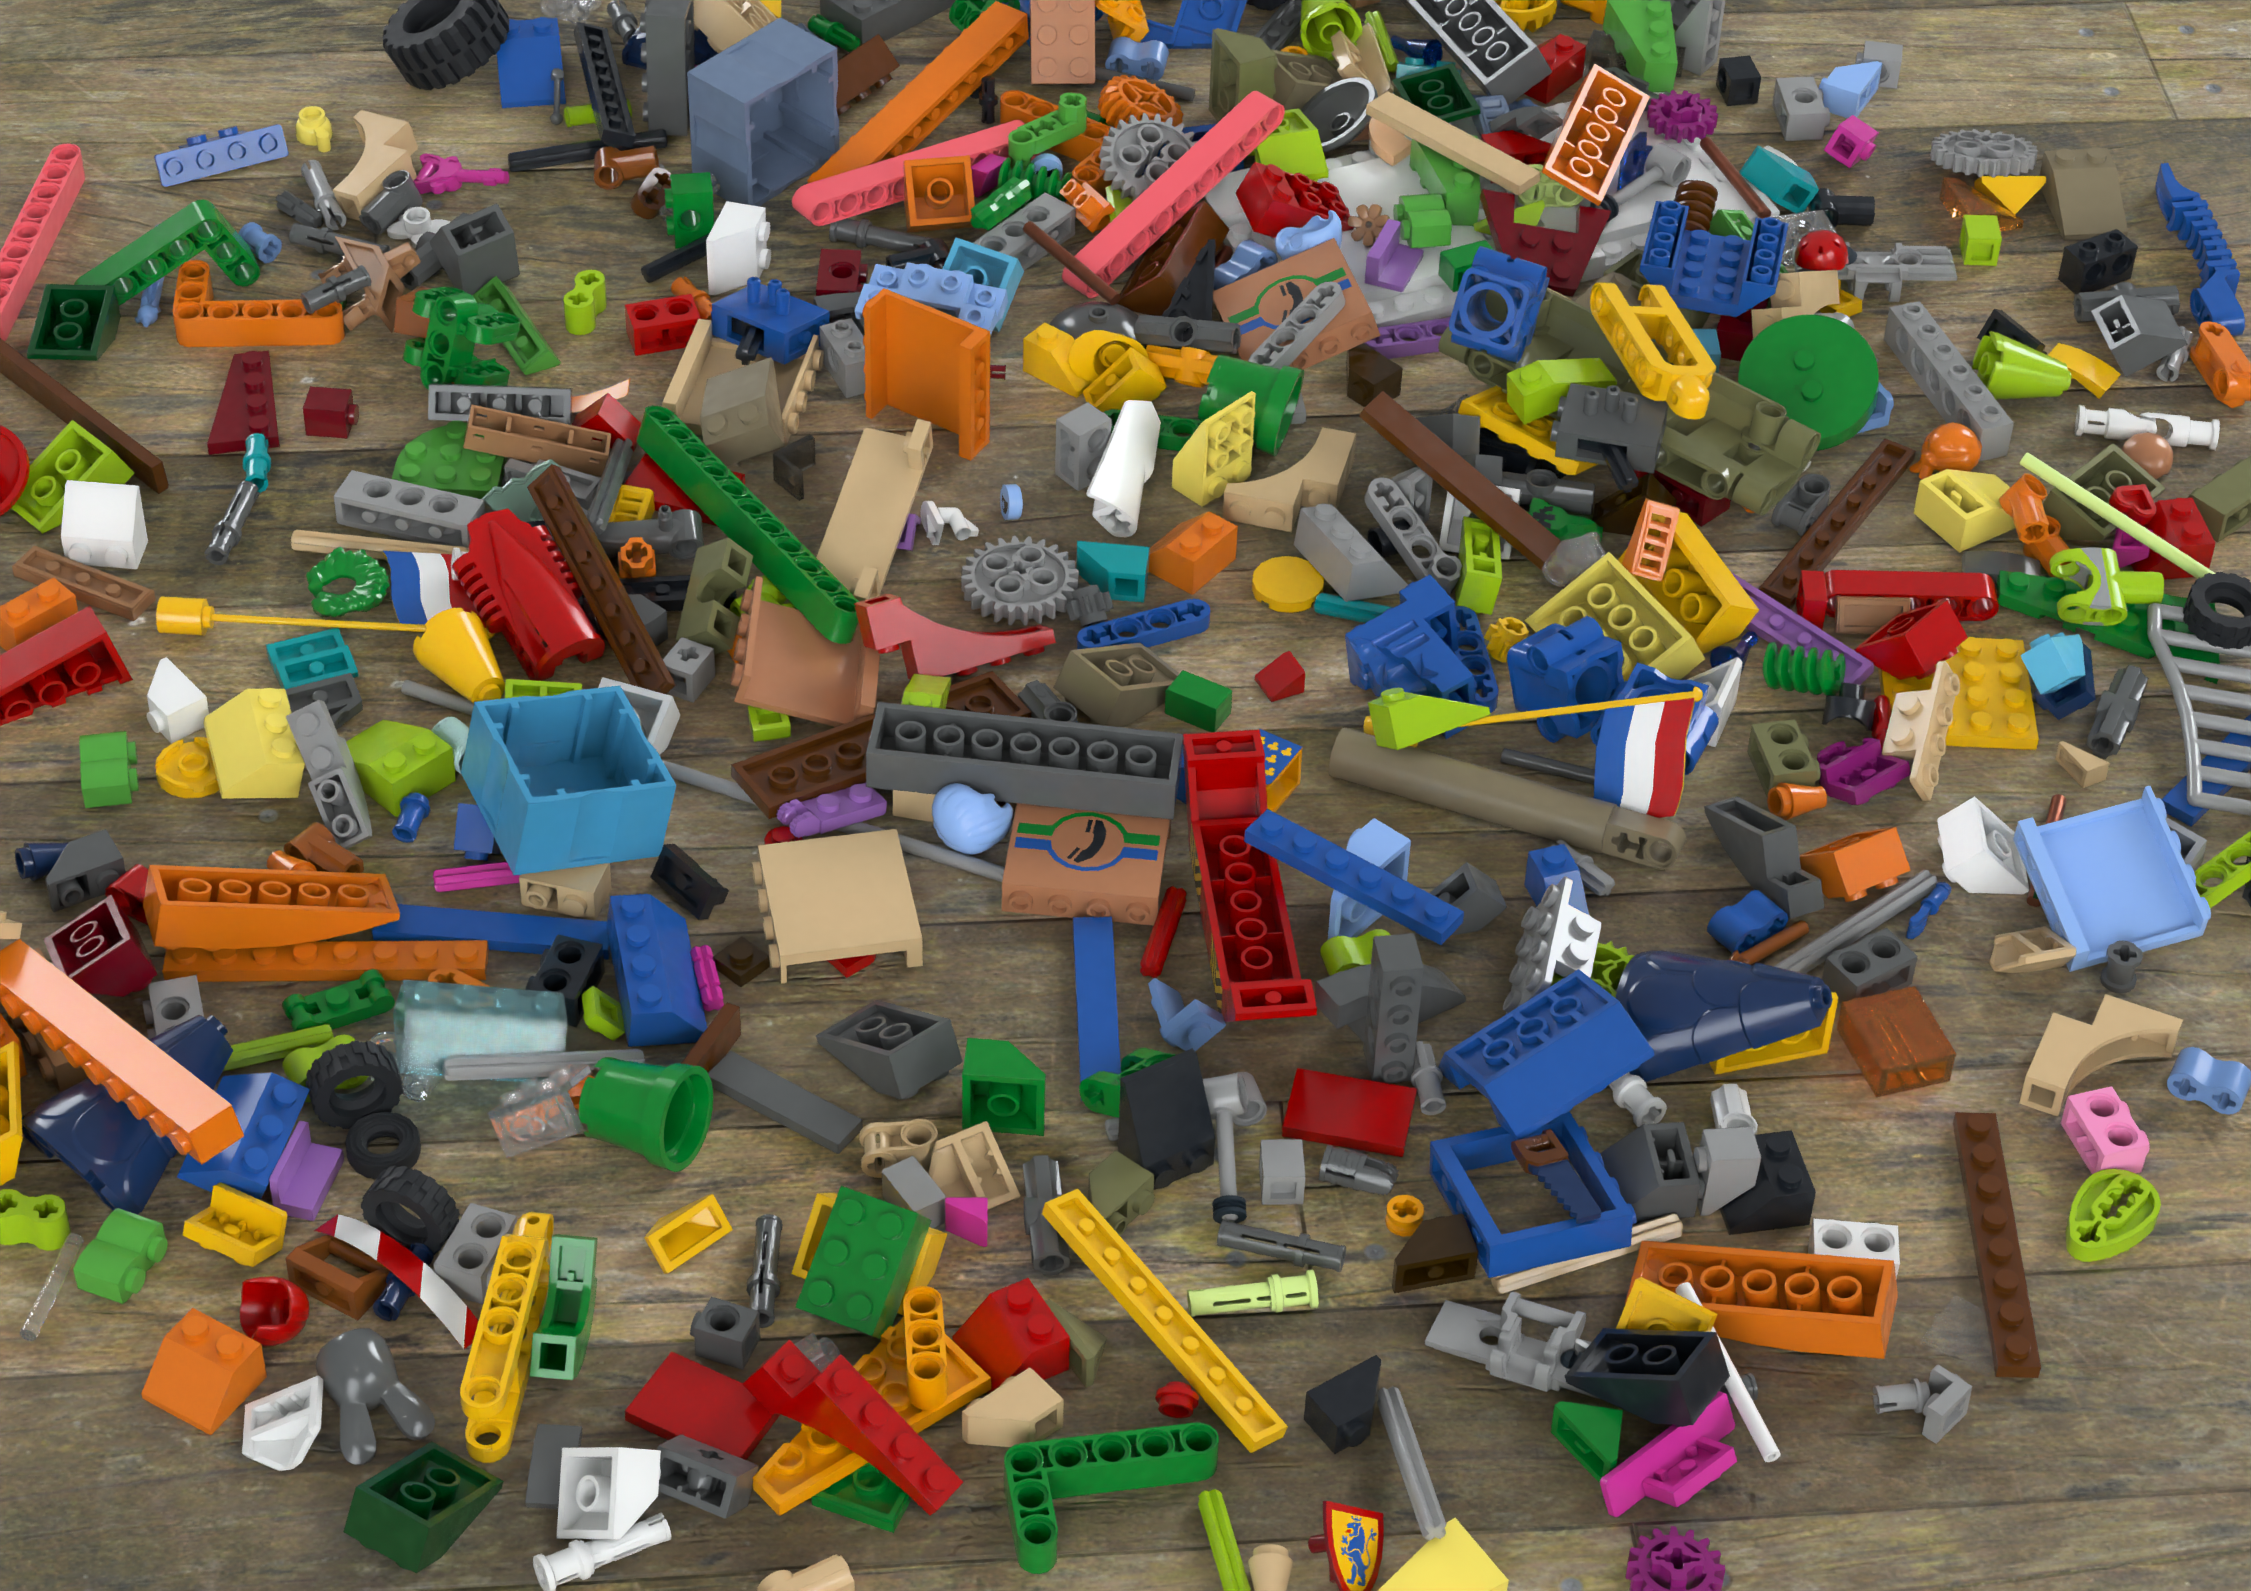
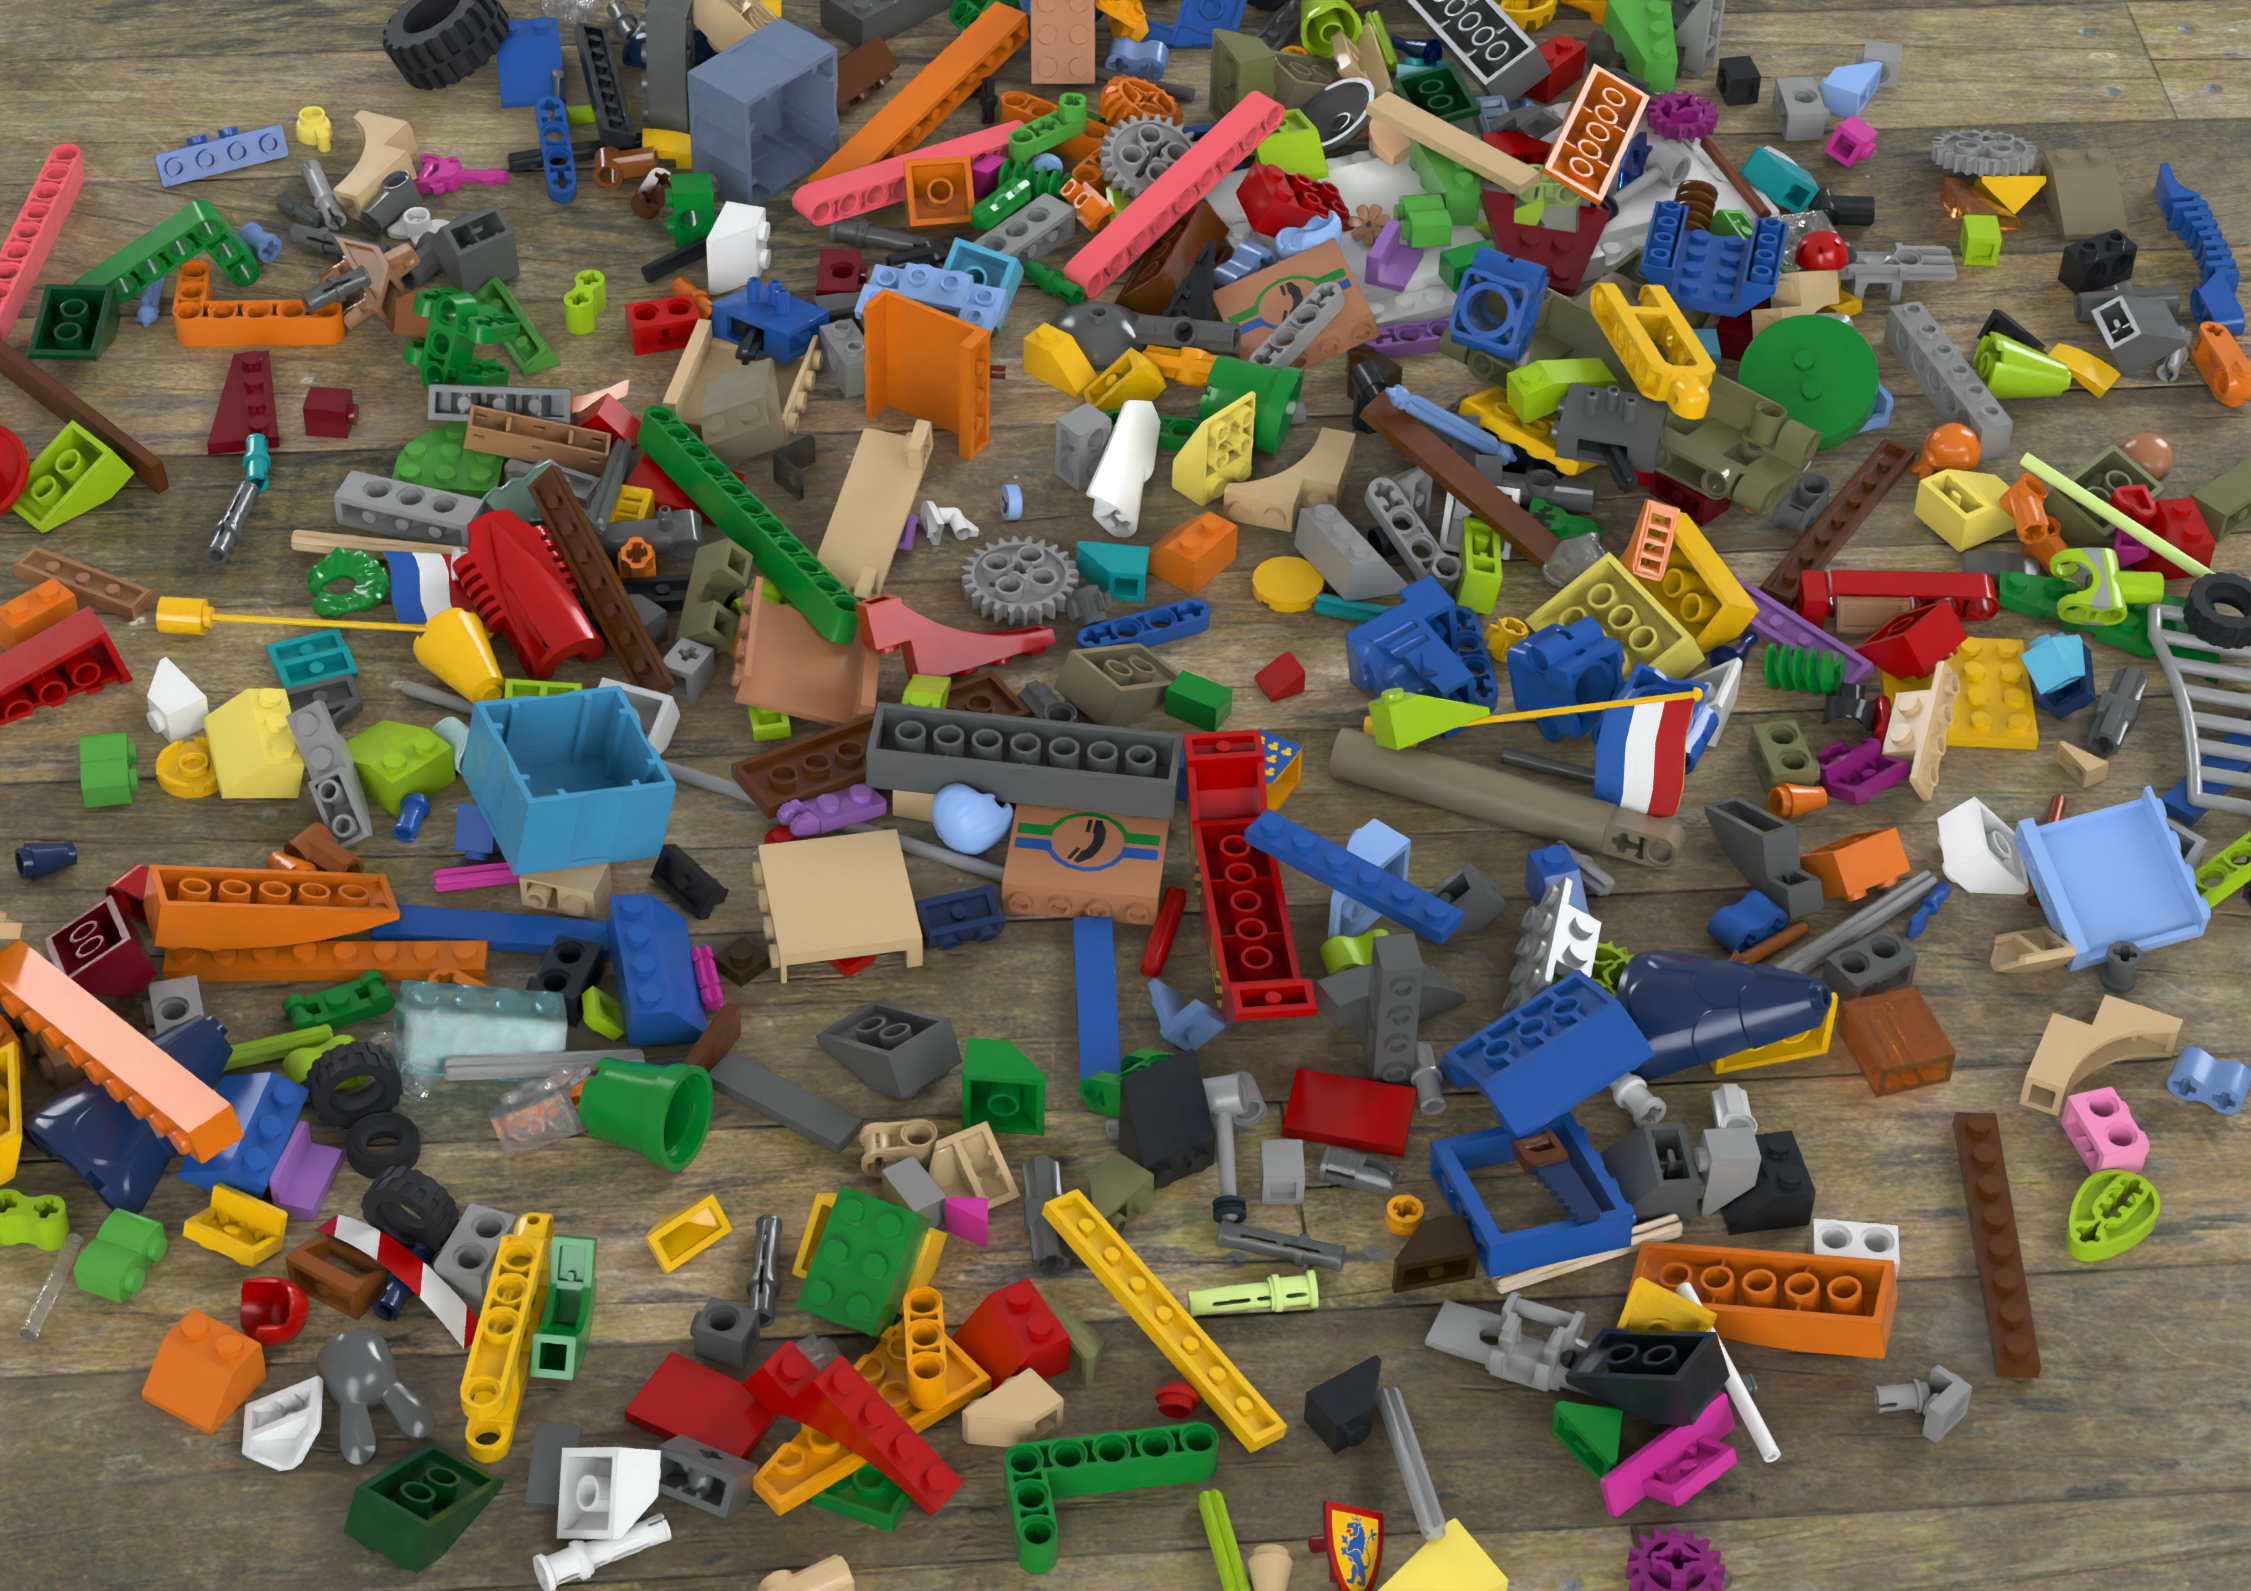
(84, 870): dark grey slope -> none
(103, 524): white slope -> none
(556, 149): none -> blue beam
(669, 145): none -> yellow slope
(833, 33): green axle -> none
(960, 918): none -> dark blue bracket
(1053, 282): none -> green pin
(1071, 263): copper bar -> none
(1097, 351): yellow piece -> none
(1368, 384): none -> black piece
(1450, 423): none -> medium blue wheel
(1621, 510): dark brown slope -> none
(2121, 425): white piece -> none

